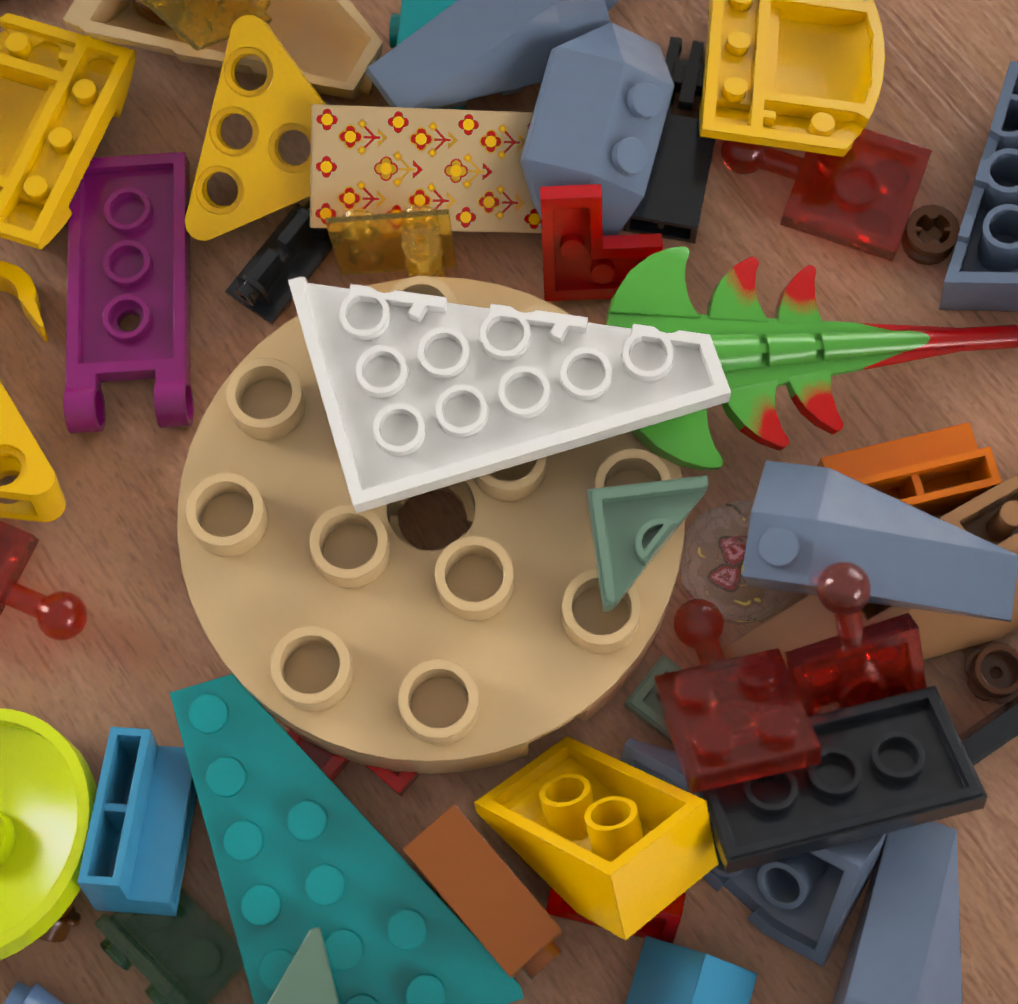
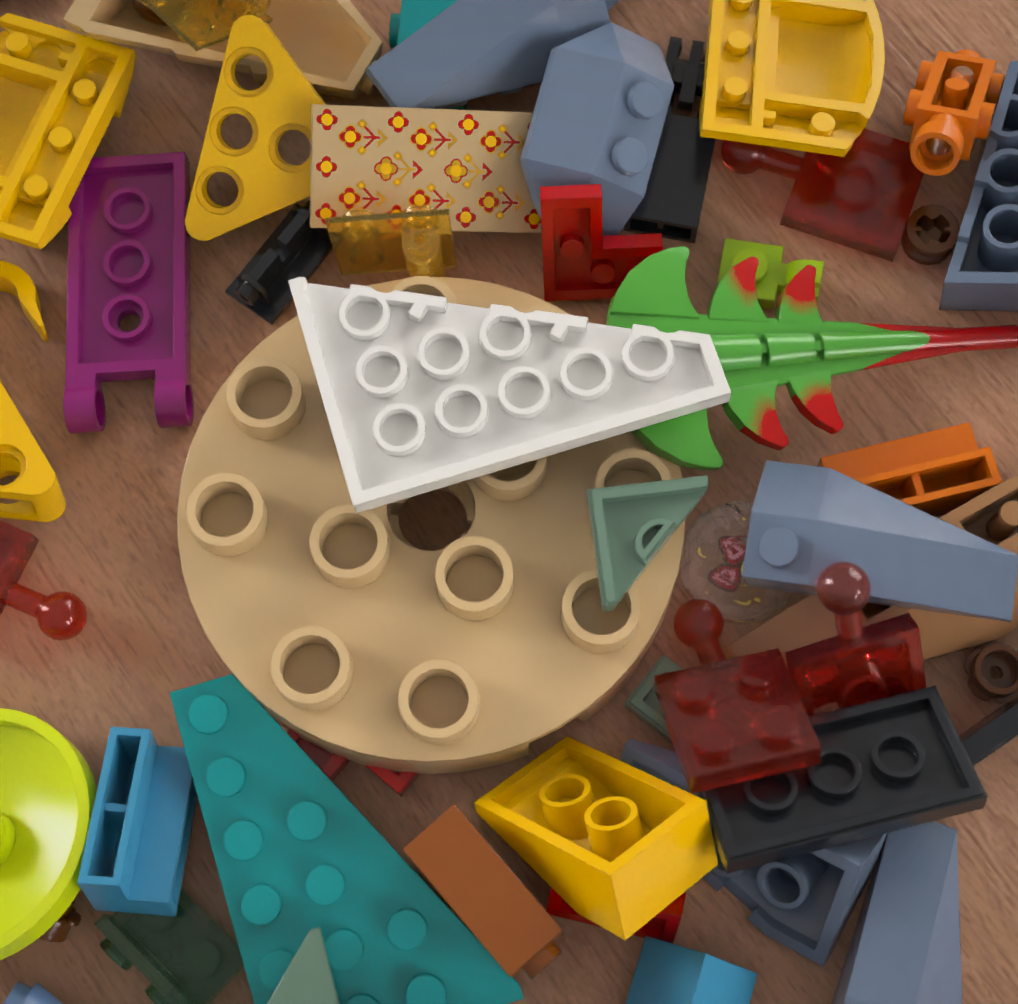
(771, 273): none -> lime plate
(951, 109): none -> orange brick

